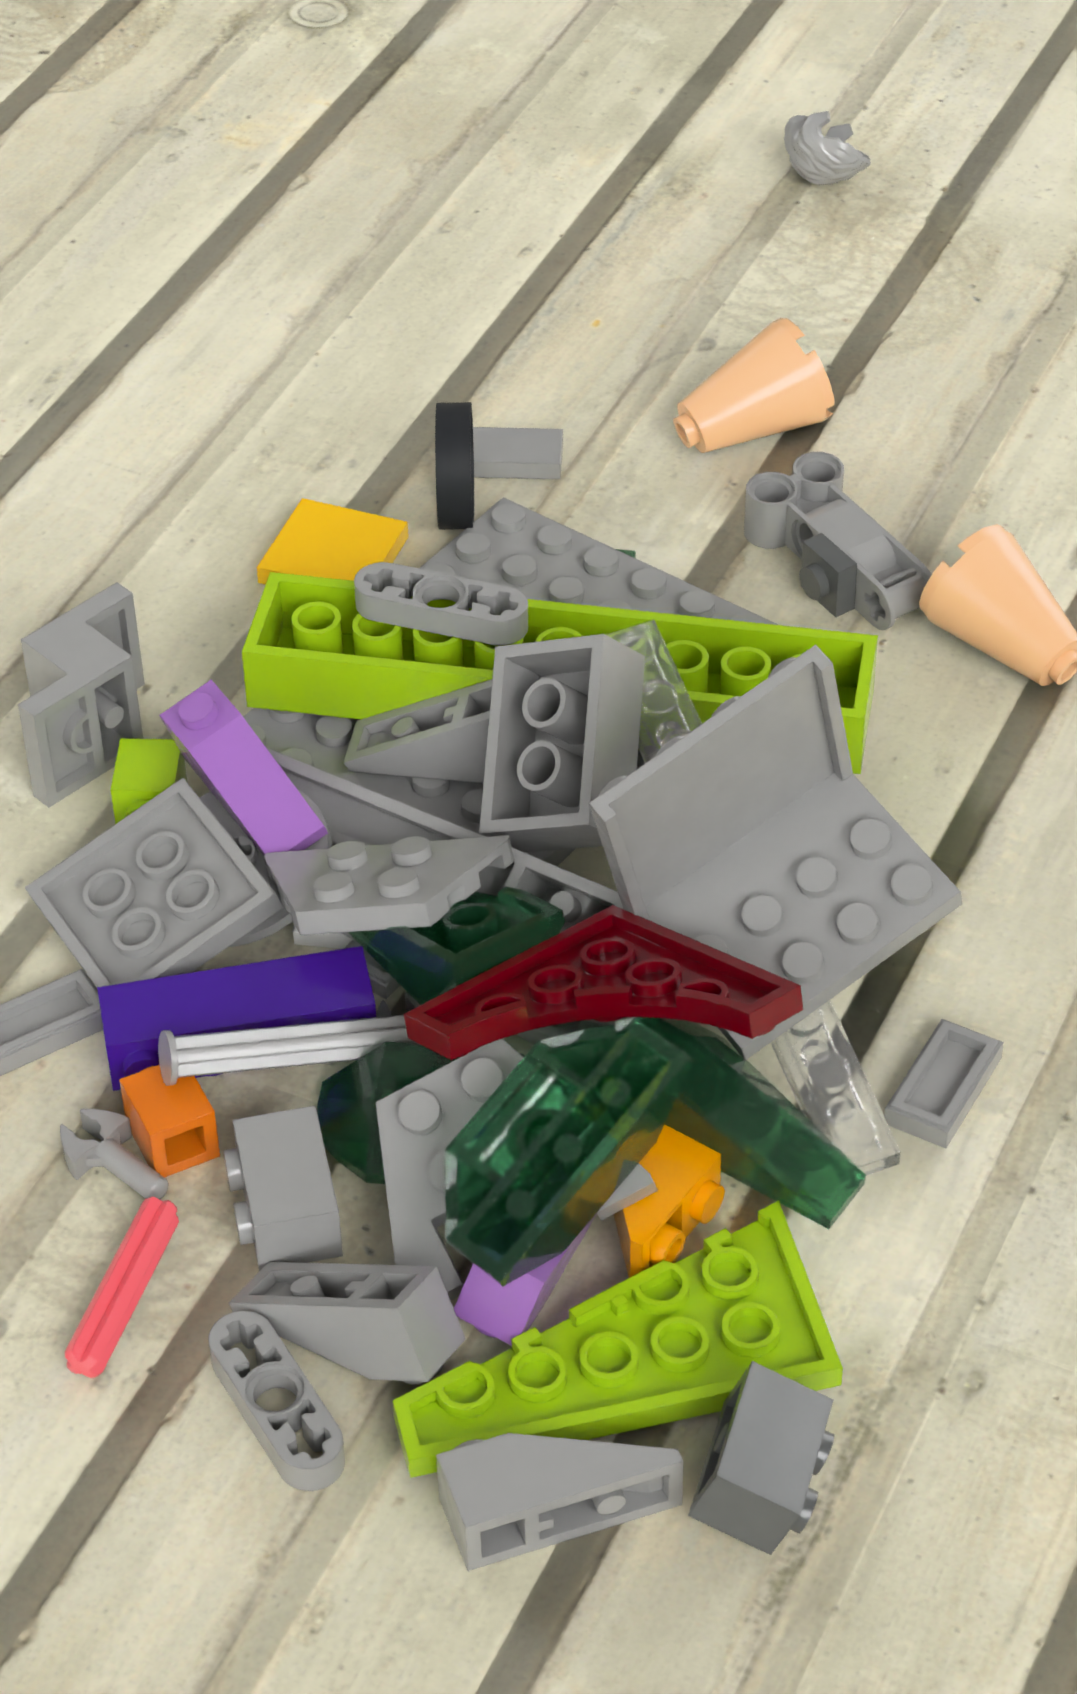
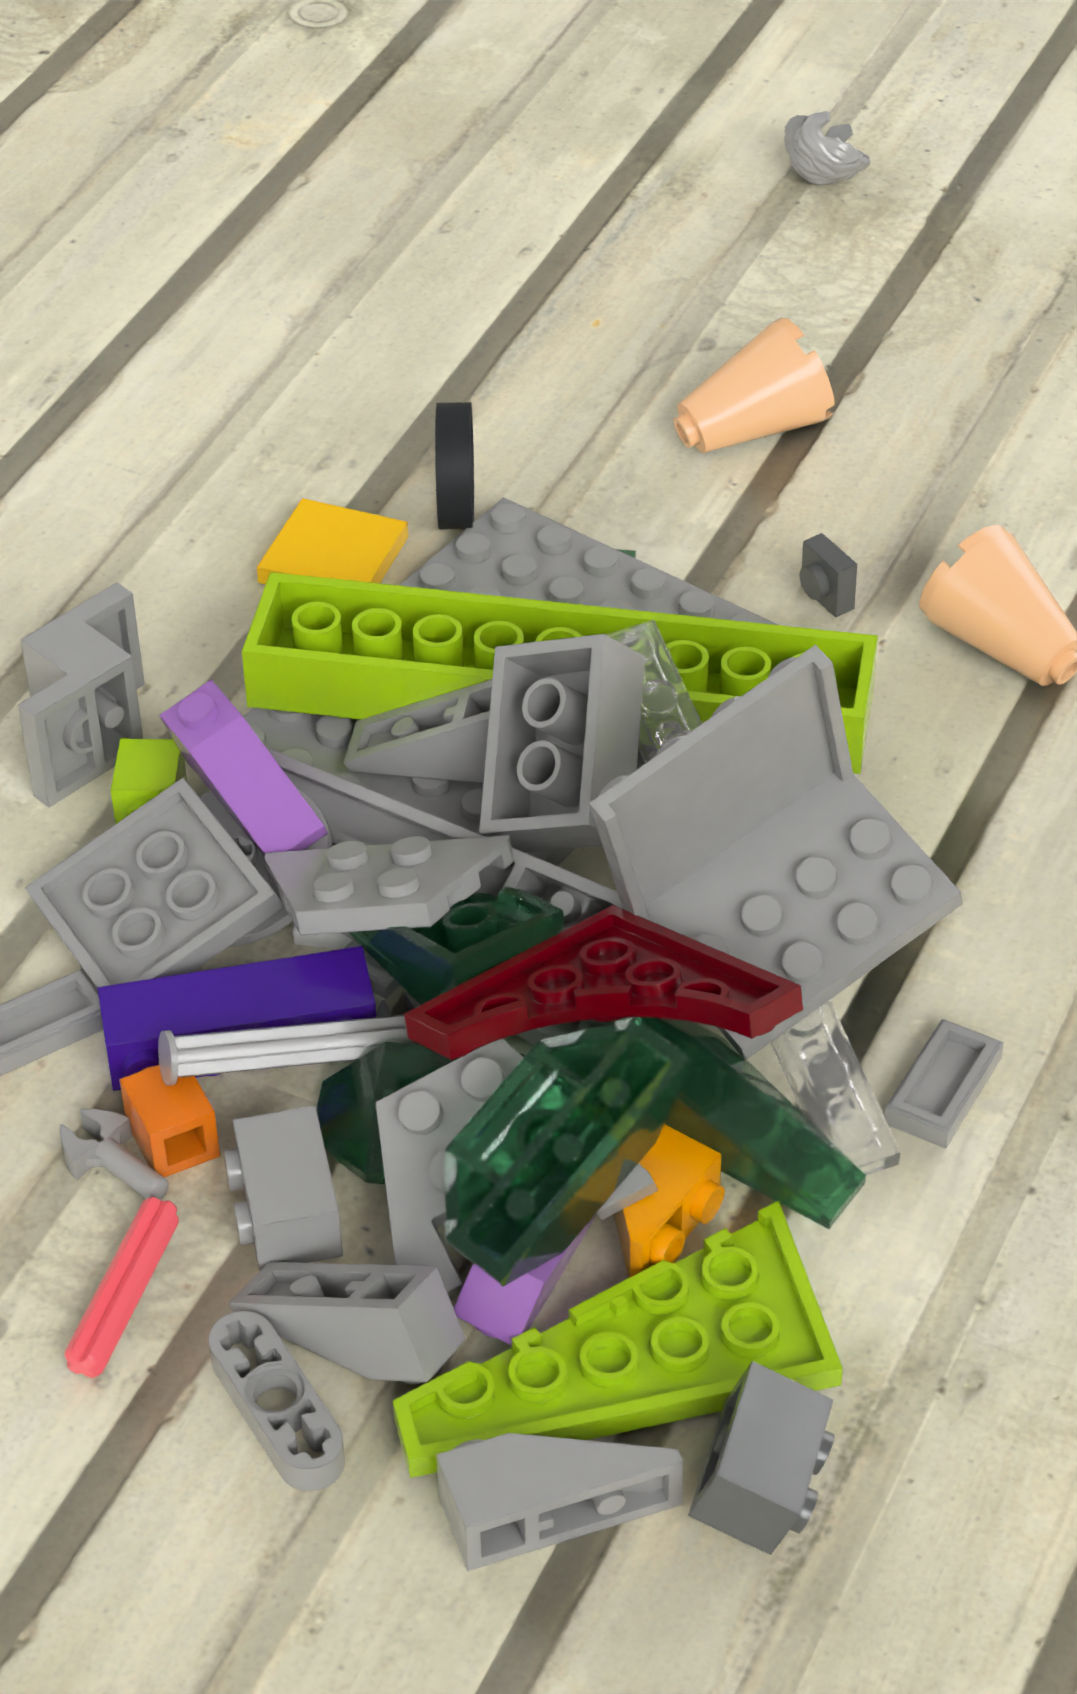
(496, 615): light grey beam -> none
(517, 453): light grey tile -> none
(812, 502): light grey piece -> none

